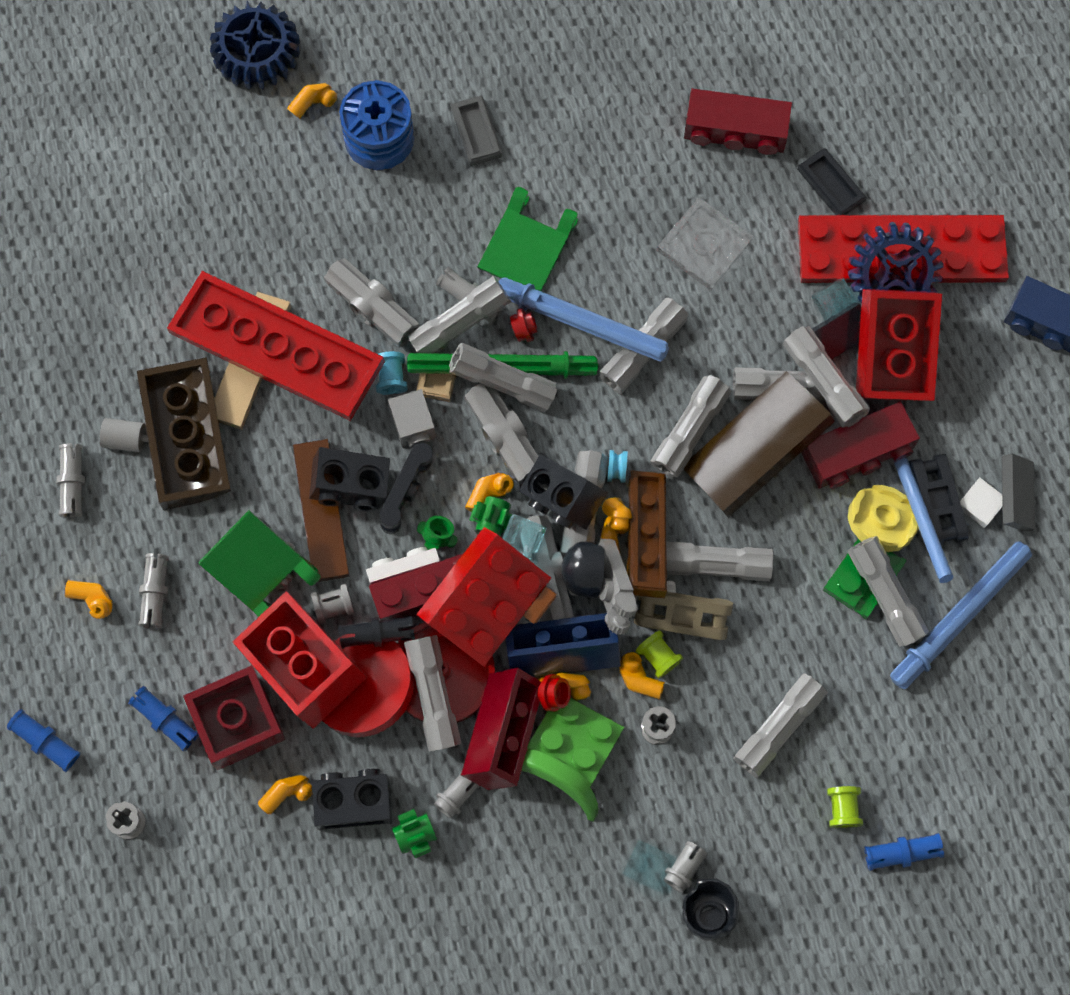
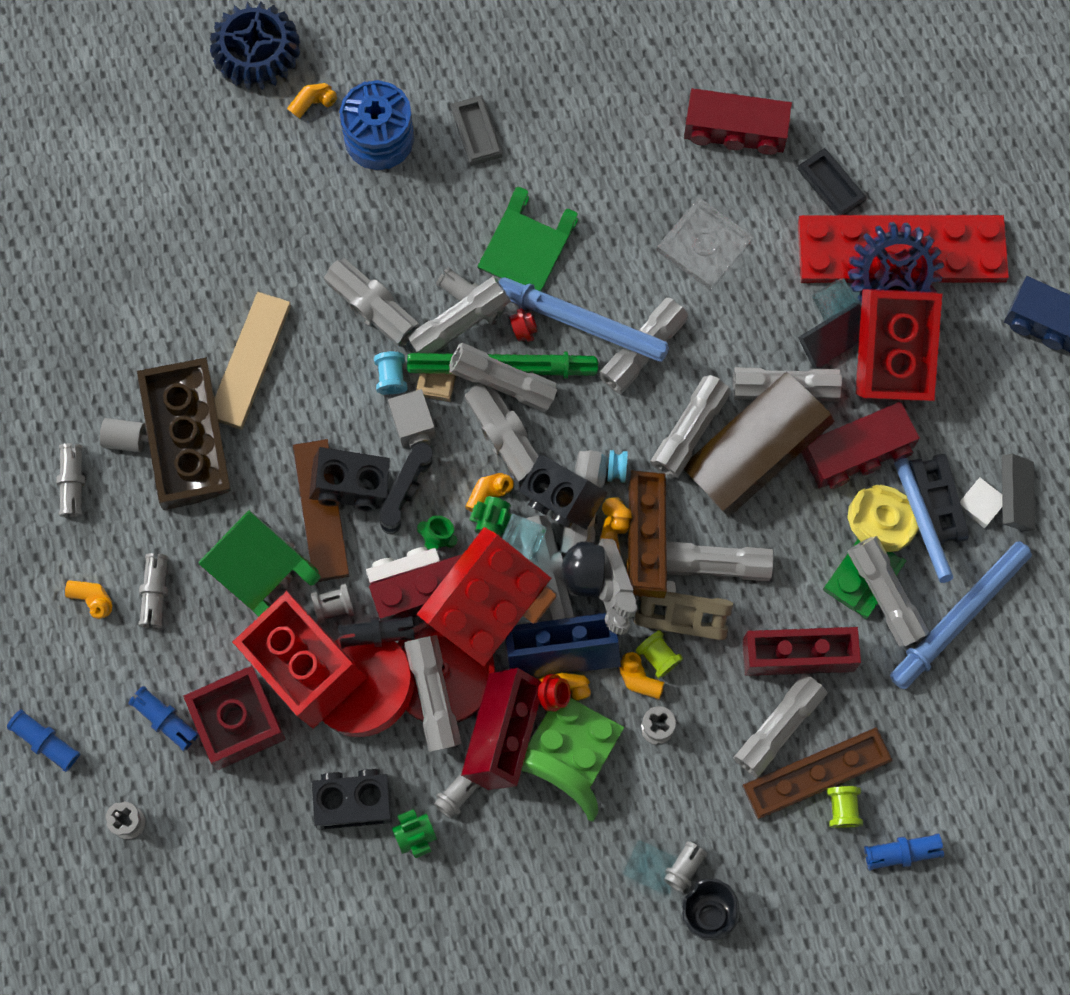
(276, 345): red plate -> none
(283, 788): light orange arm -> none
(801, 651): none -> dark red brick
(817, 773): none -> reddish brown tile
(840, 396): light grey axle -> none

